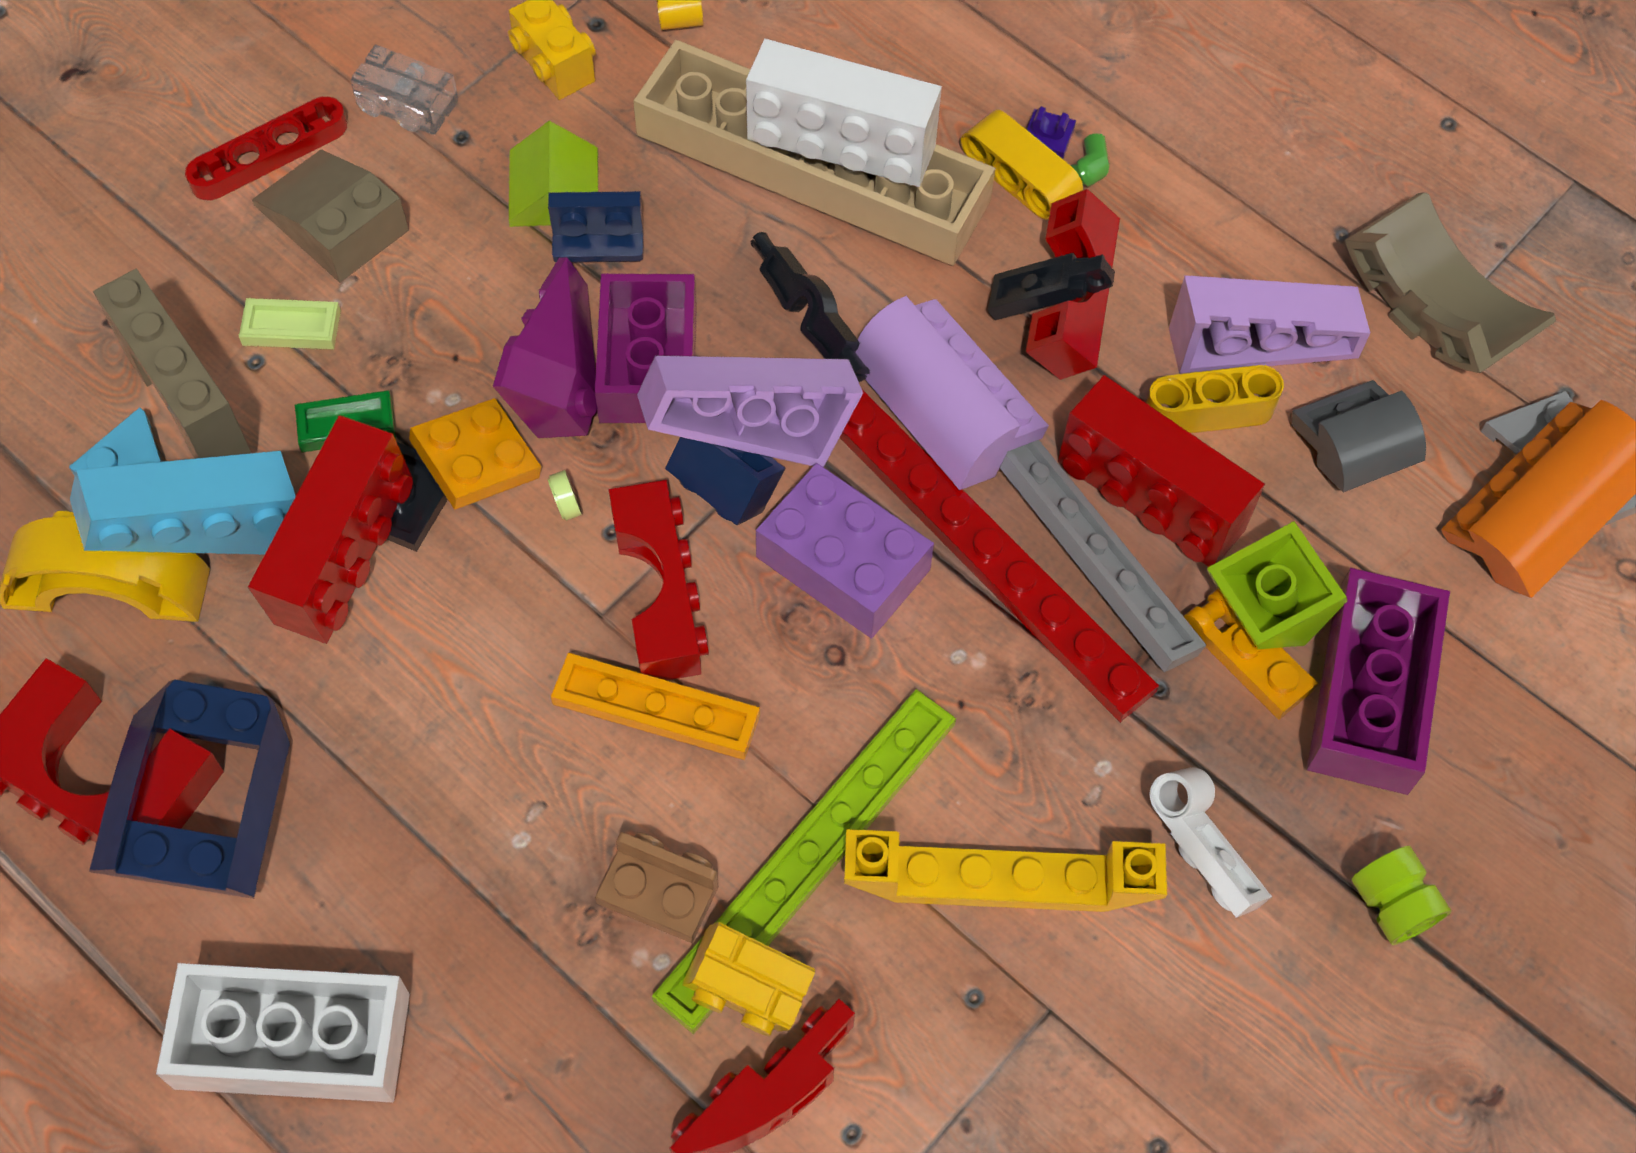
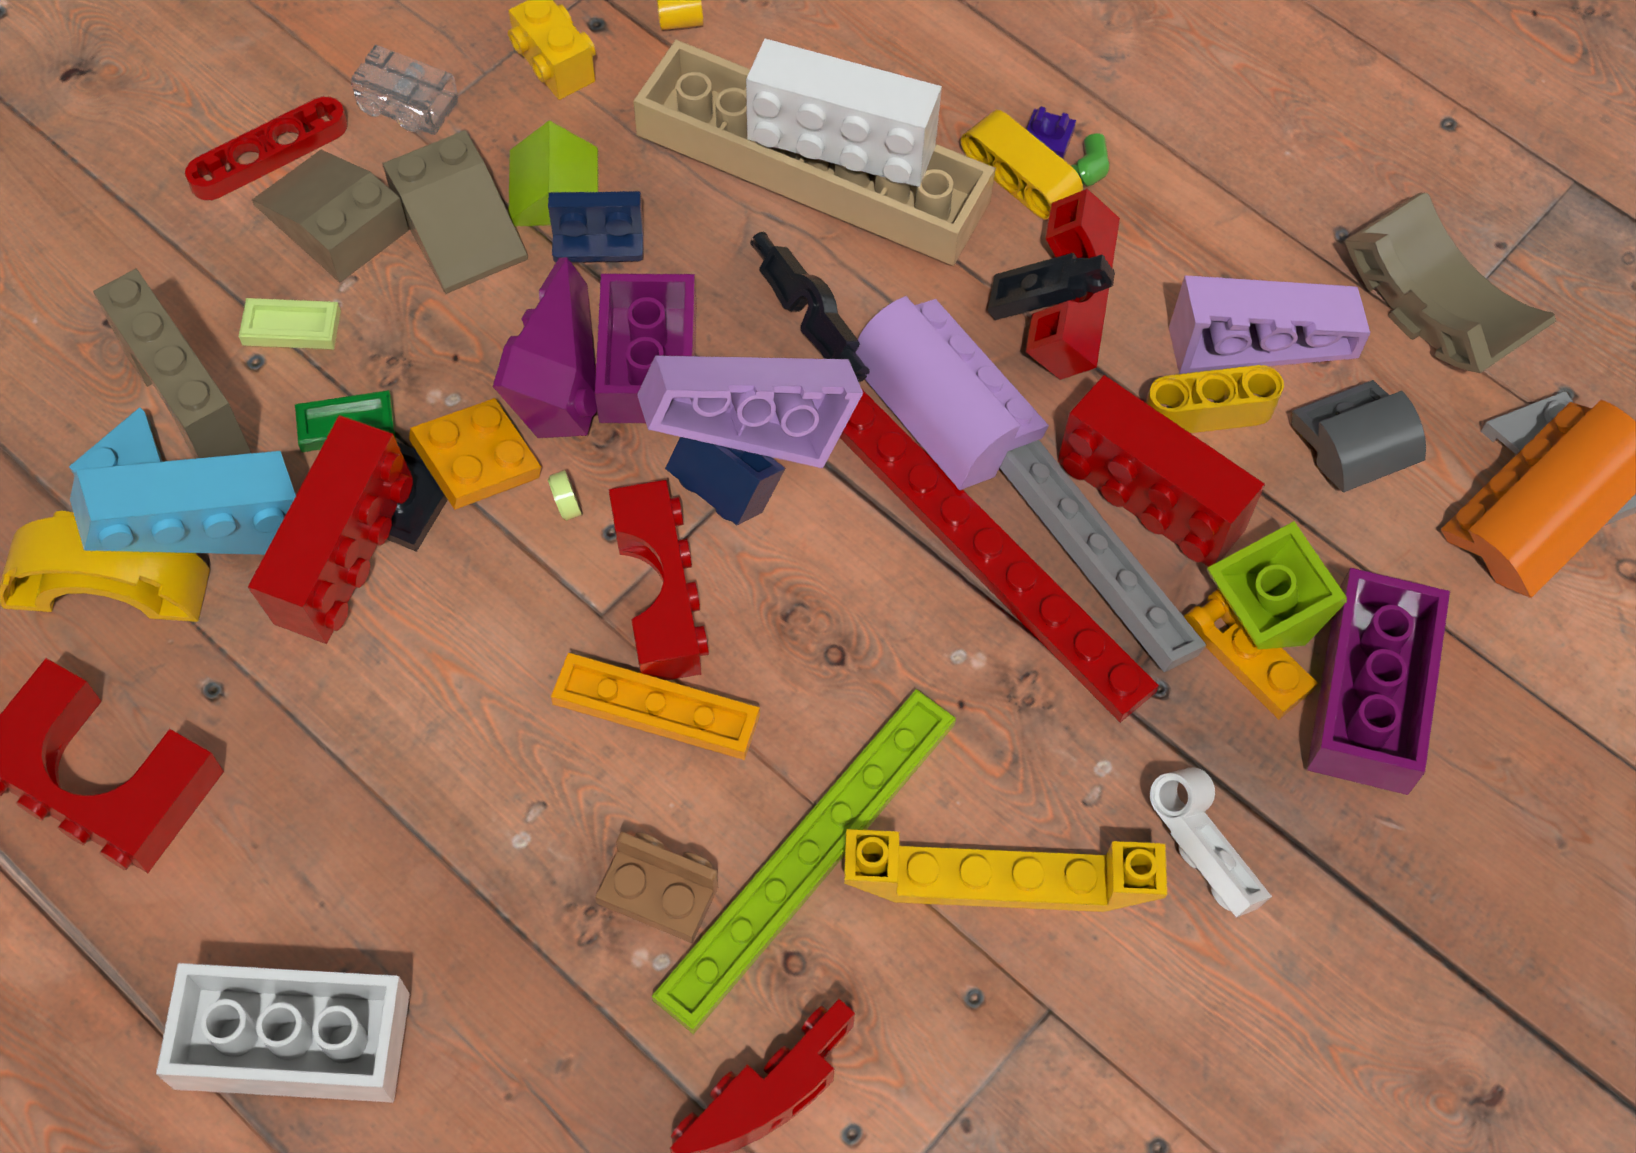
(182, 855): dark blue wedge -> none
(455, 211): none -> dark tan slope
(749, 979): yellow brick -> none
(844, 550): medium lavender brick -> none
(1398, 890): lime wheel -> none

